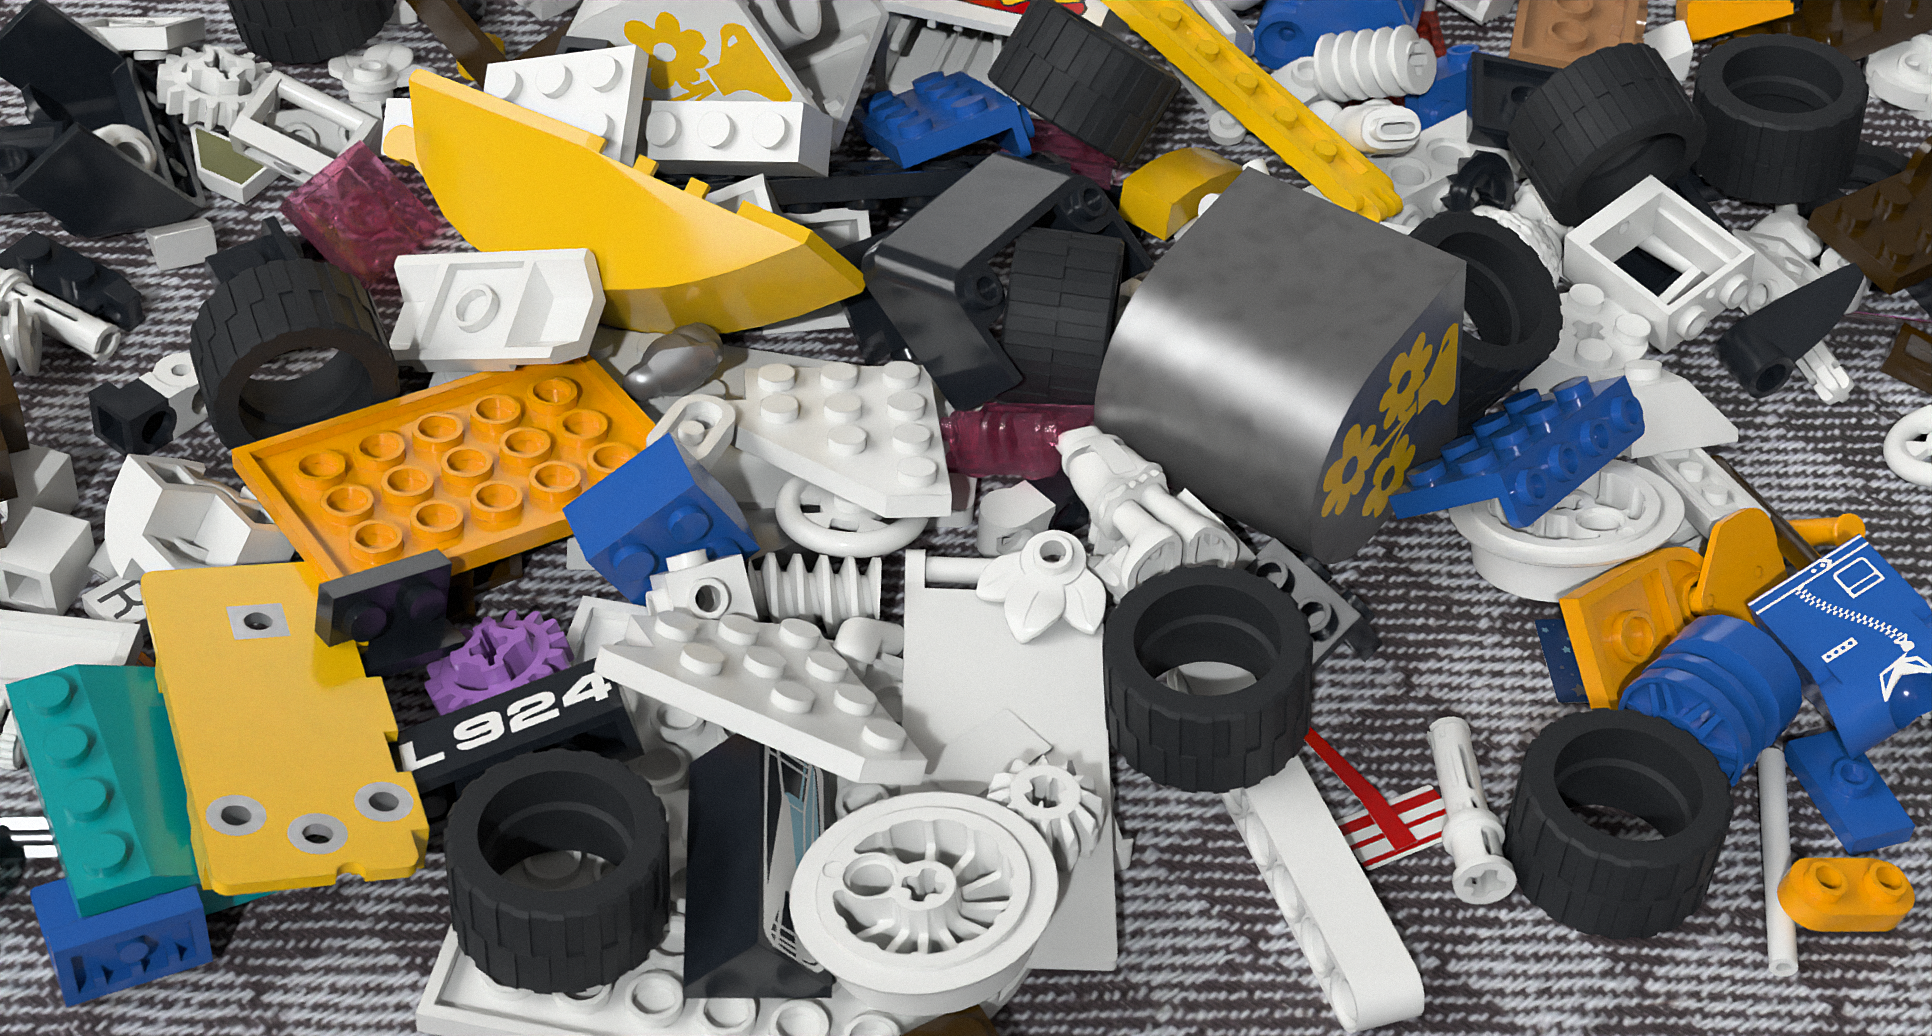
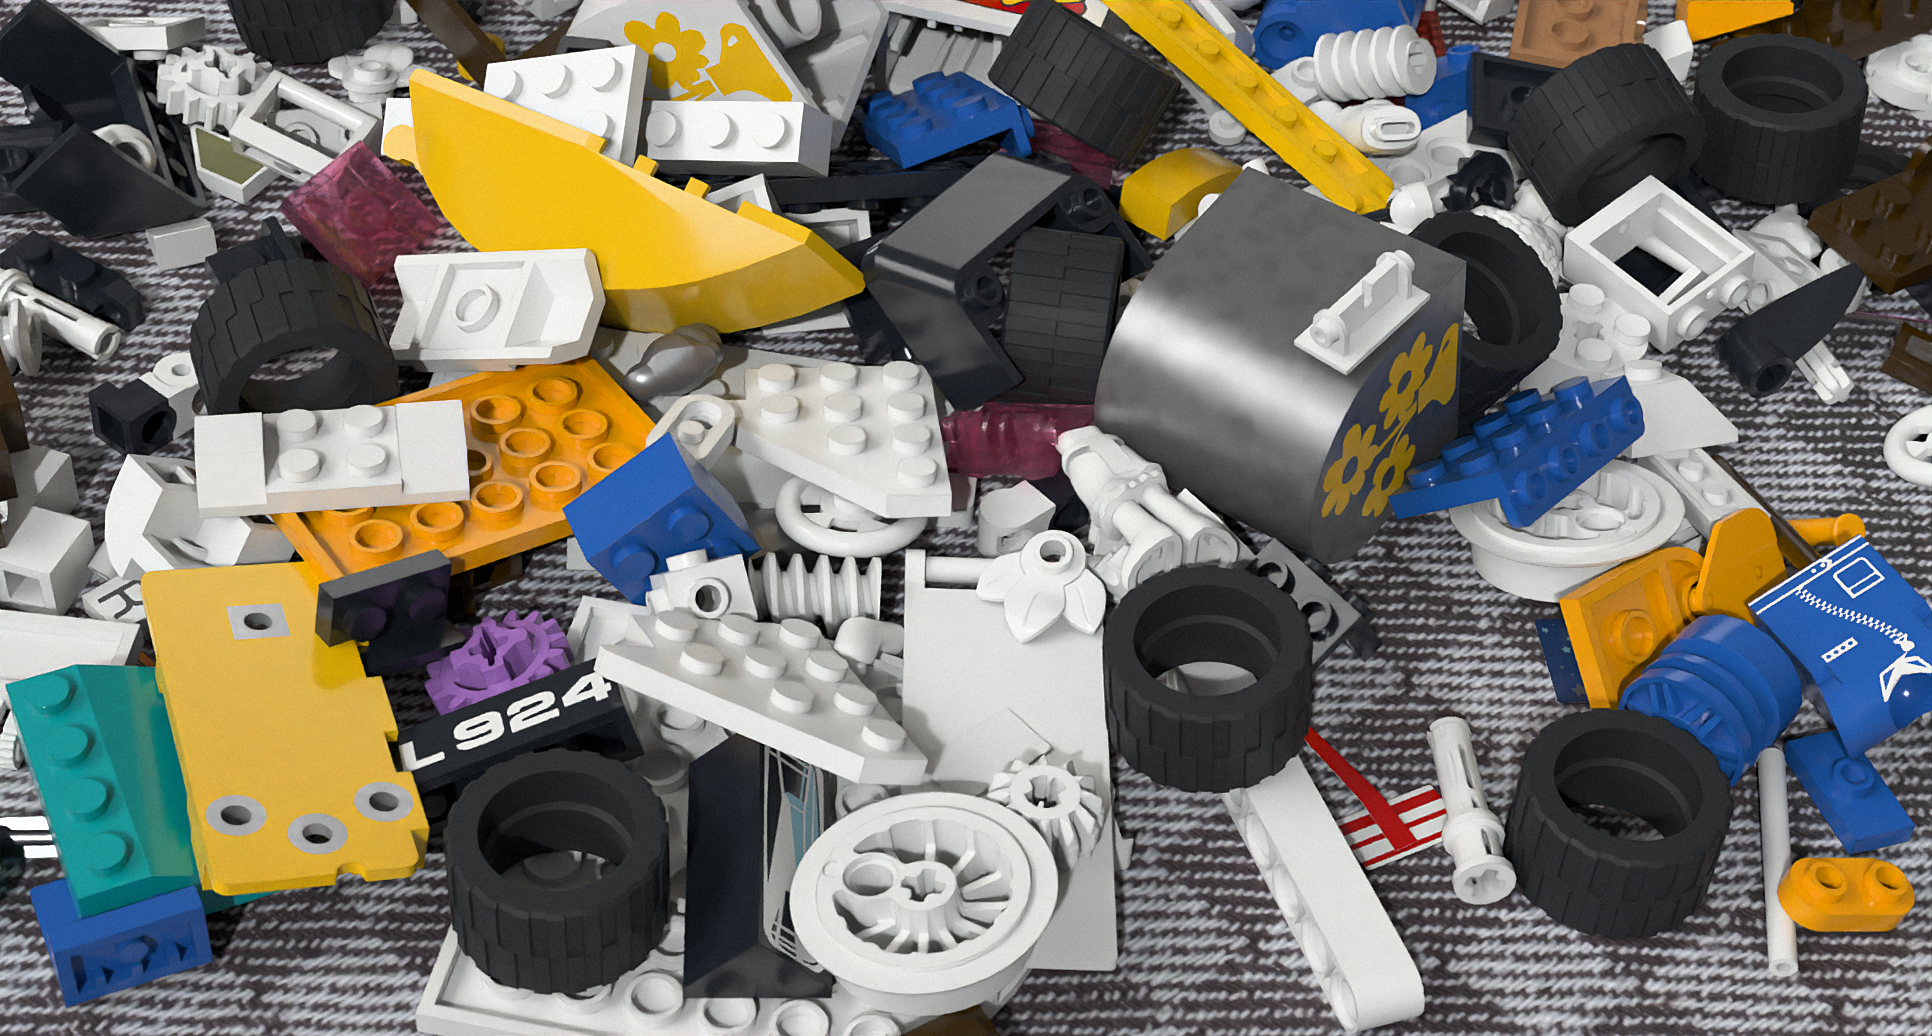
(330, 459): none -> white piece
(1365, 314): none -> white hinge
(1405, 206): none -> white hinge

